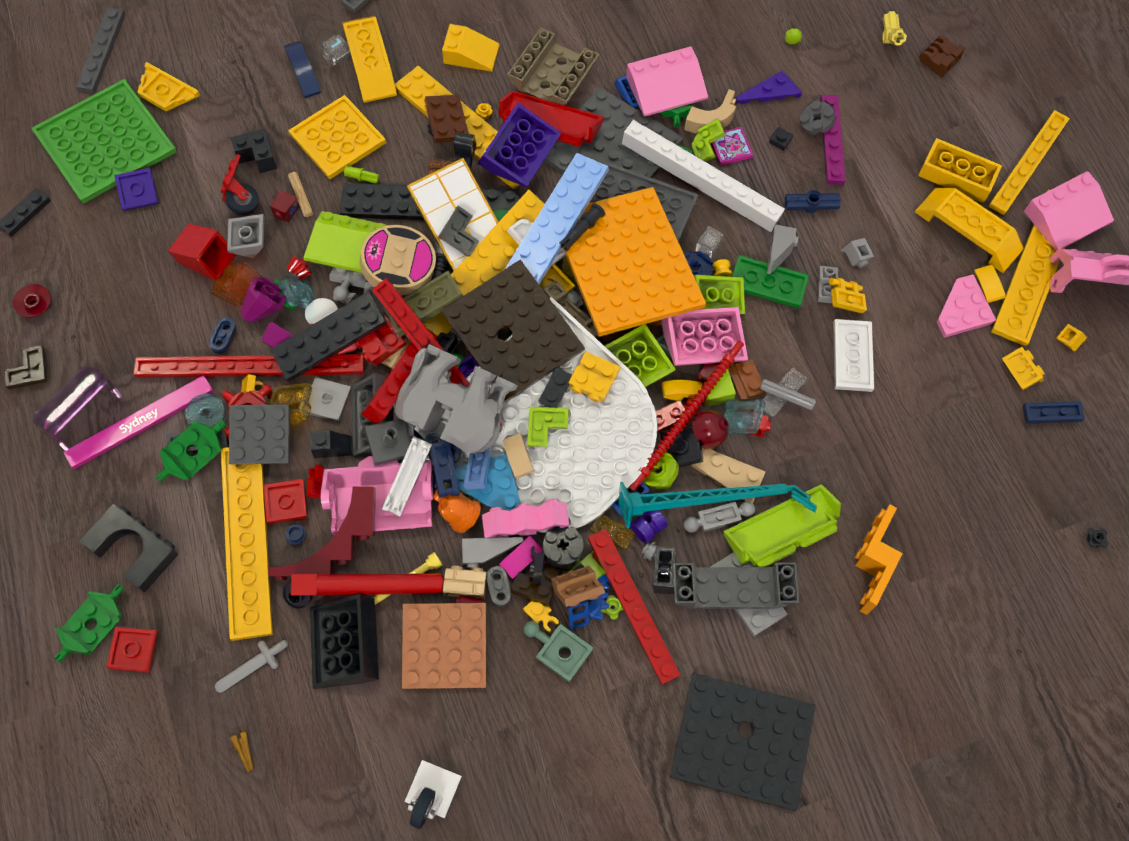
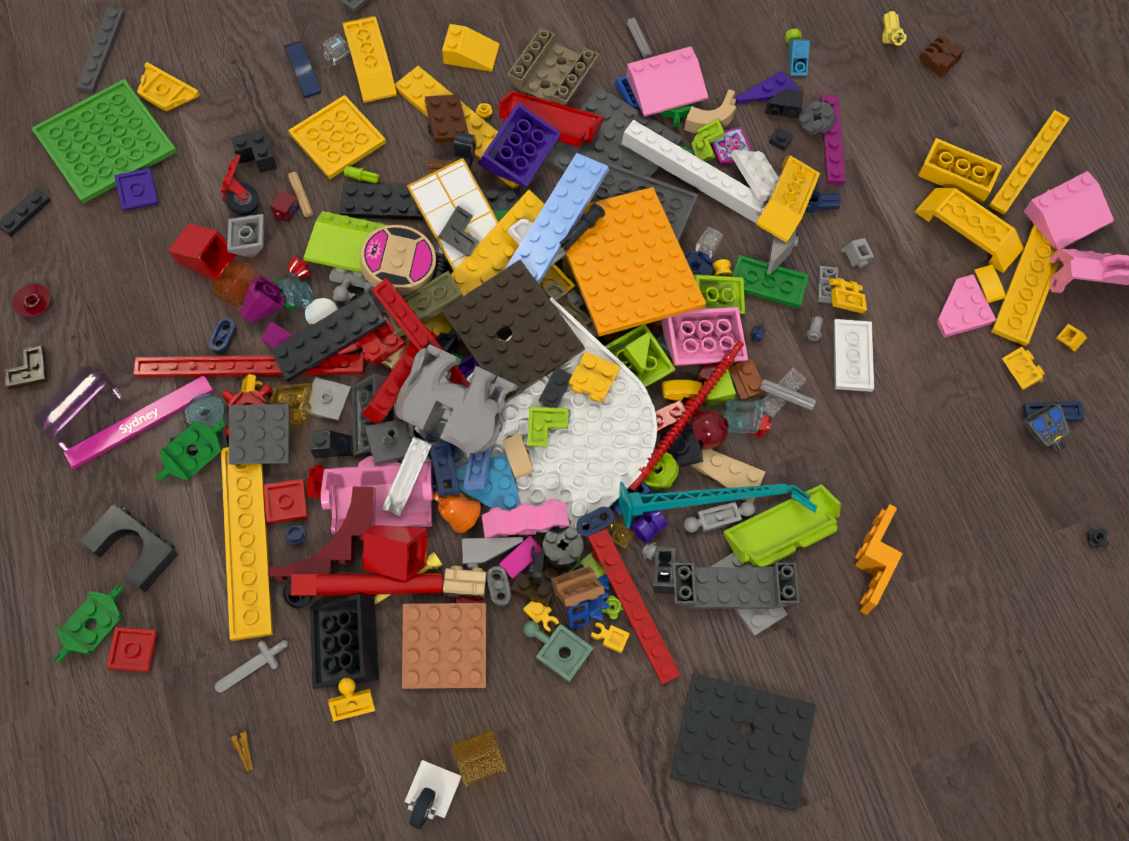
(350, 703): none -> yellow plate
(395, 550): none -> red slope
(478, 758): none -> clear yellow slope
(594, 521): none -> dark blue plate
(613, 638): none -> yellow plate
(637, 353): none -> lime slope
(639, 38): none -> light grey axle
(757, 172): none -> white plate
(757, 333): none -> dark blue plate
(786, 104): none -> black slope
(788, 199): none -> yellow slope
(798, 56): none -> dark azure slope
(815, 329): none -> light grey pin
(1048, 426): none -> torso

